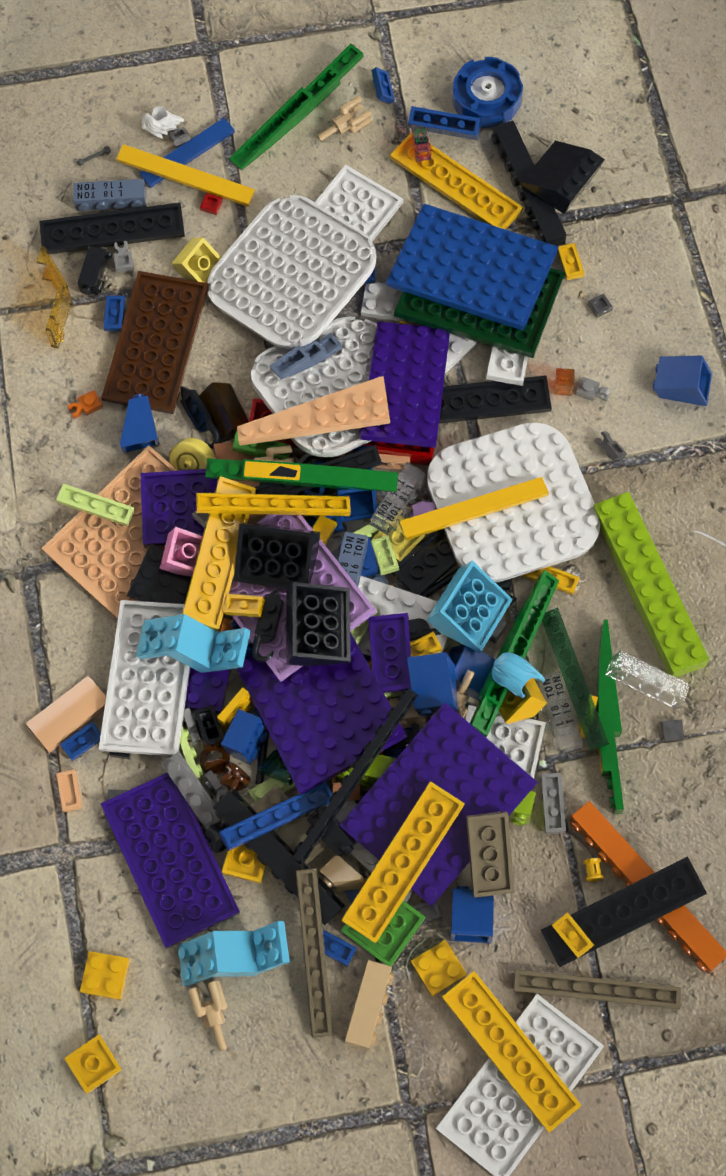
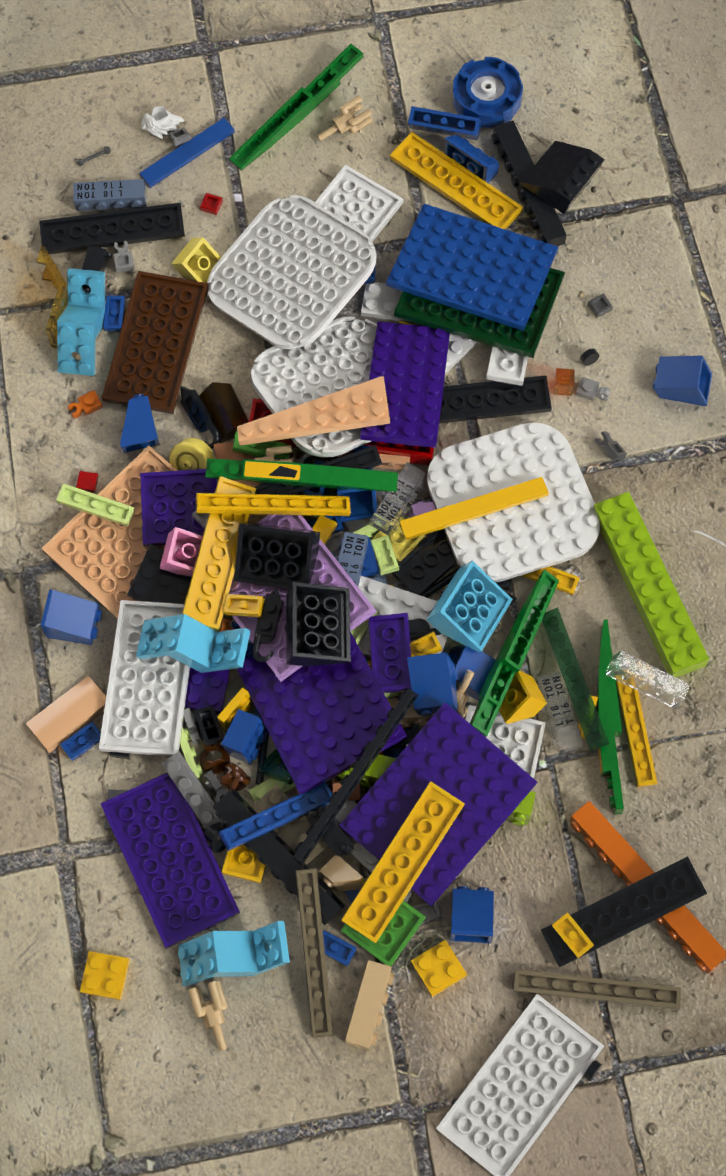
(69, 790): light nougat tile -> none
(70, 618): none -> slope
(81, 322): none -> medium azure bracket
(87, 481): none -> red tile
(93, 1064): yellow plate -> none
(185, 175): yellow tile -> none
(305, 357): sand blue slope -> none
(382, 85): blue plate -> none
(421, 144): leg -> none
(471, 157): none -> blue slope
(490, 854): dark tan plate -> none
(499, 630): flat silver tile -> none
(511, 1052): yellow plate -> none
(514, 672): medium azure hair -> none
(553, 803): light grey plate -> none
(570, 261): yellow plate -> none
(589, 357): none -> black tile
(592, 1070): none -> black tile
(593, 869): yellow bush -> none
(636, 735): none -> yellow tile
(672, 730): flat silver tile -> none

